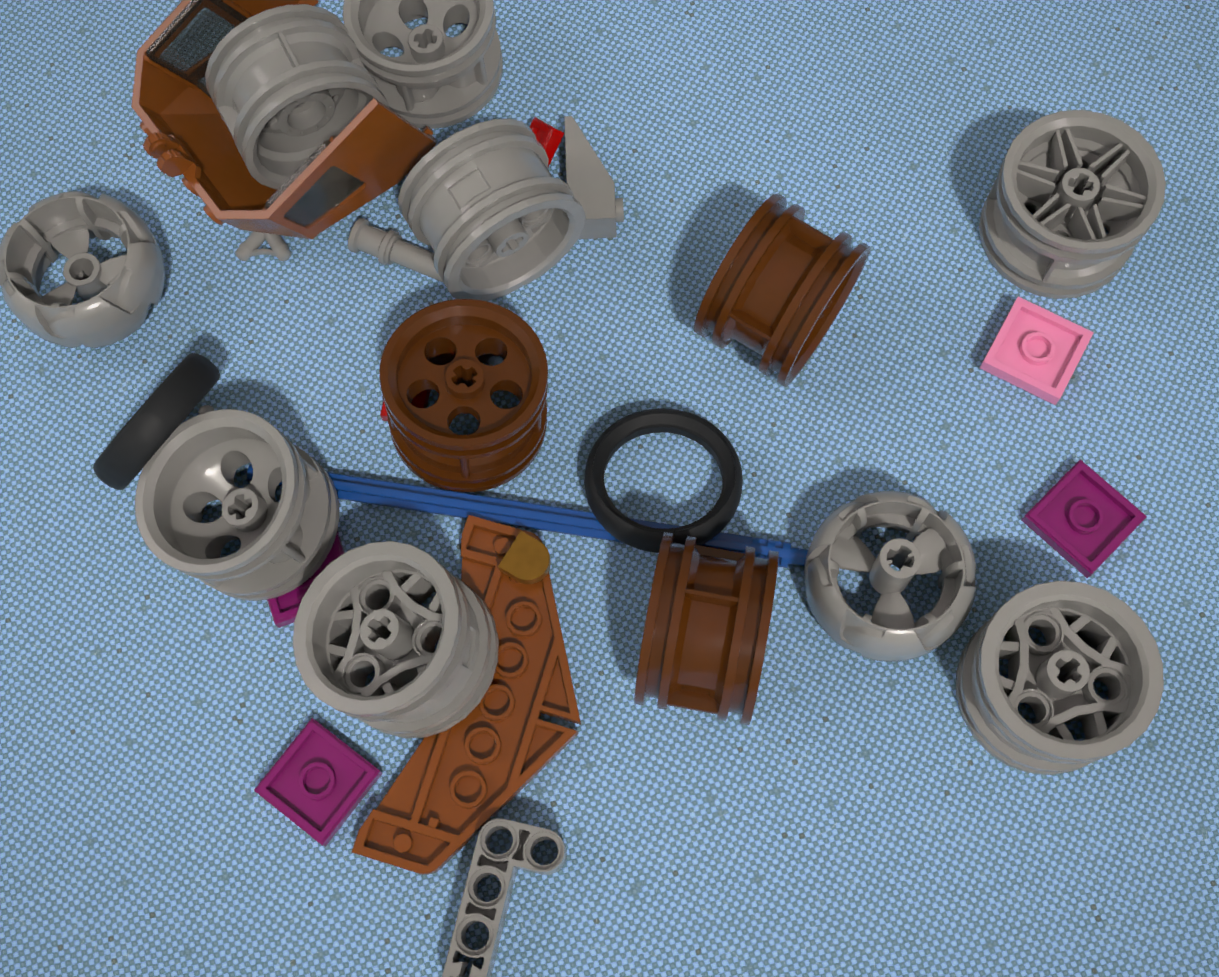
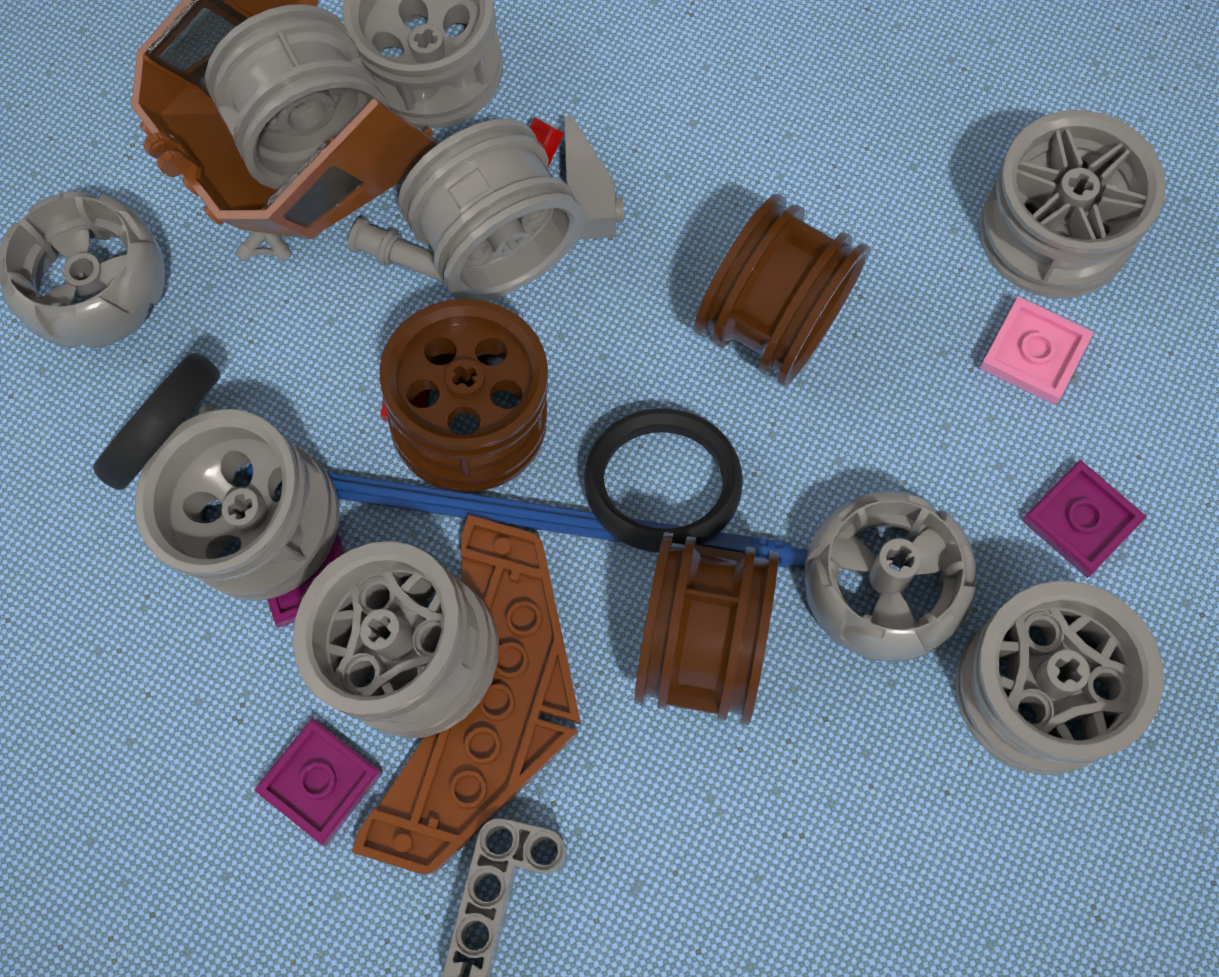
(526, 560): pearl gold tile -> none

